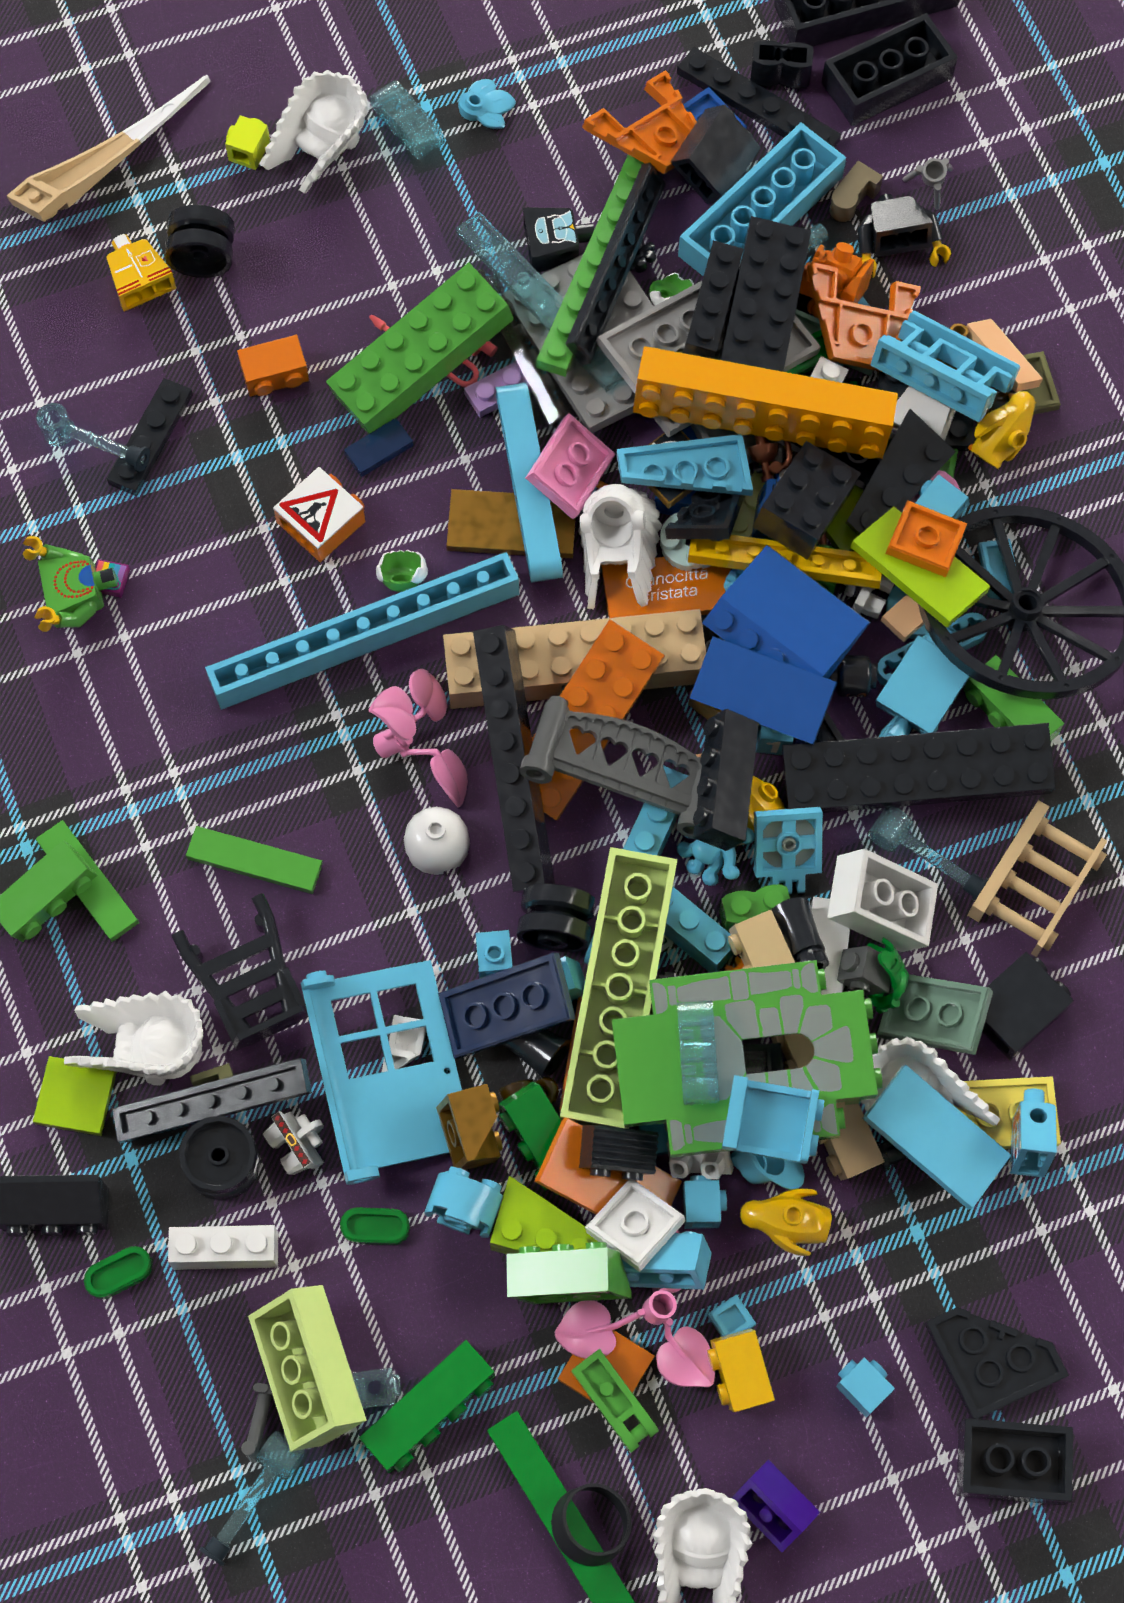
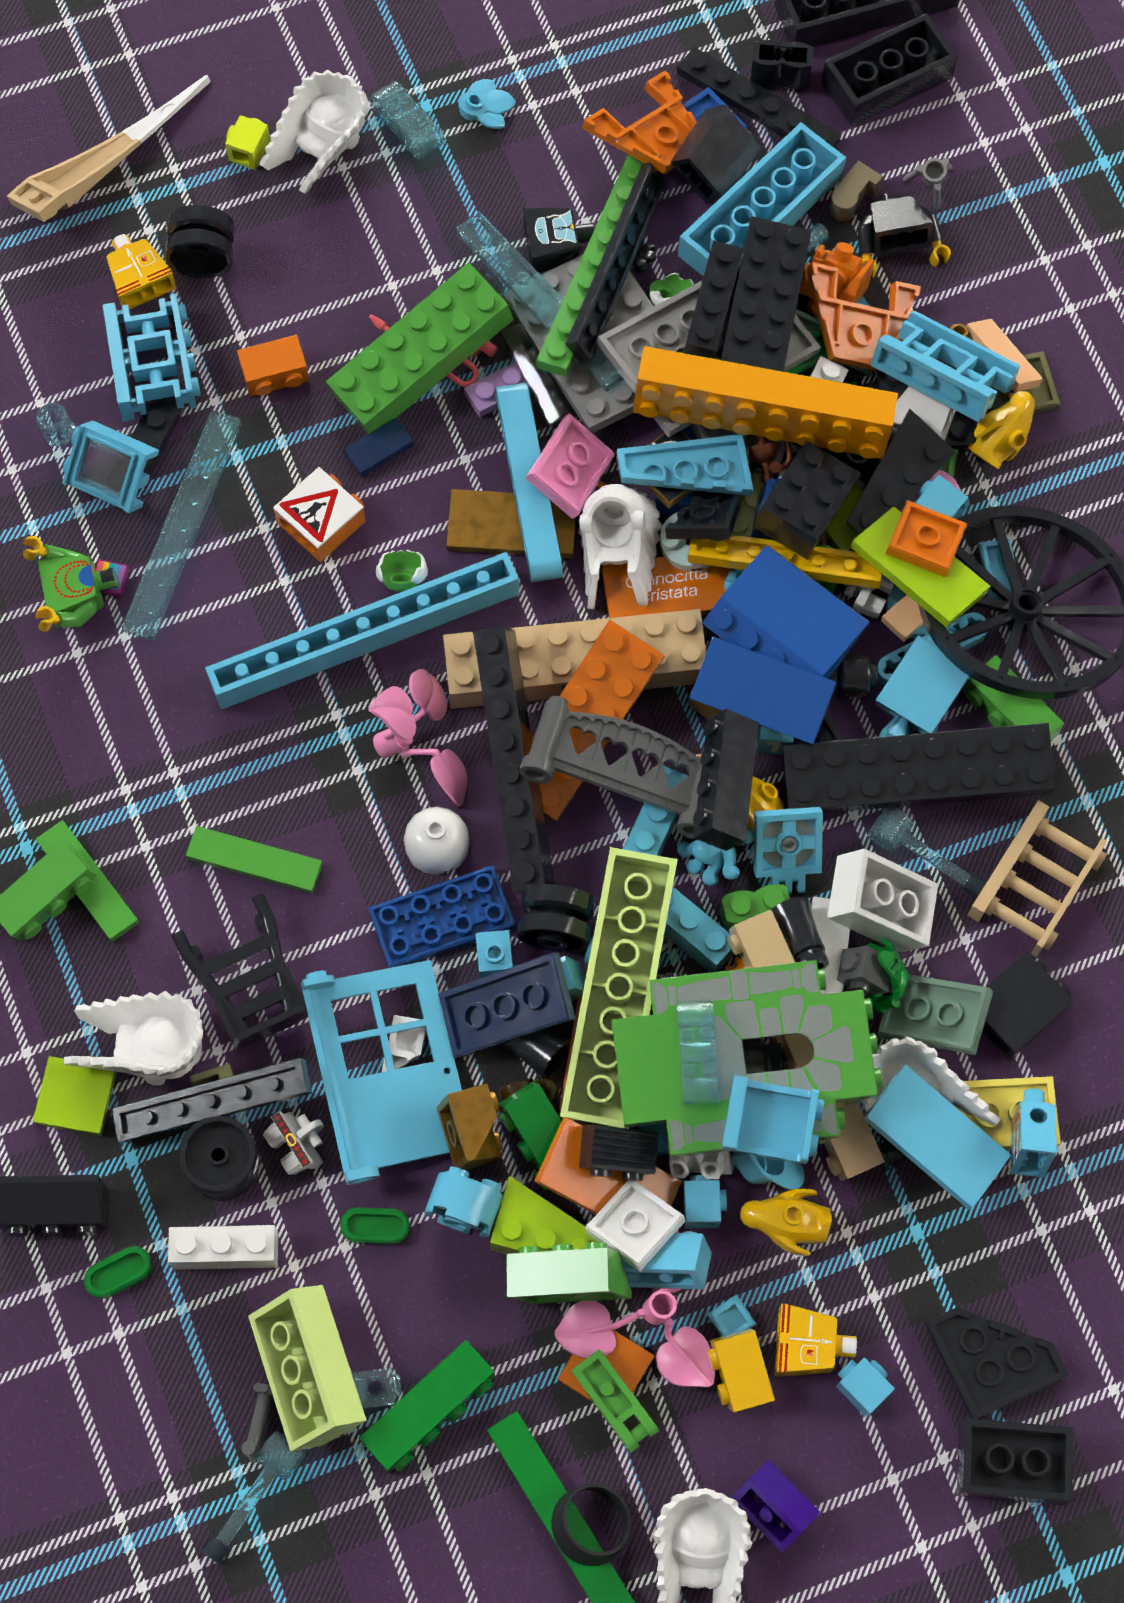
(108, 465): none -> medium azure window
(127, 361): none -> medium azure fence
(181, 525): none -> clear light blue tile
(441, 917): none -> blue tile
(808, 1342): none -> yellow torso

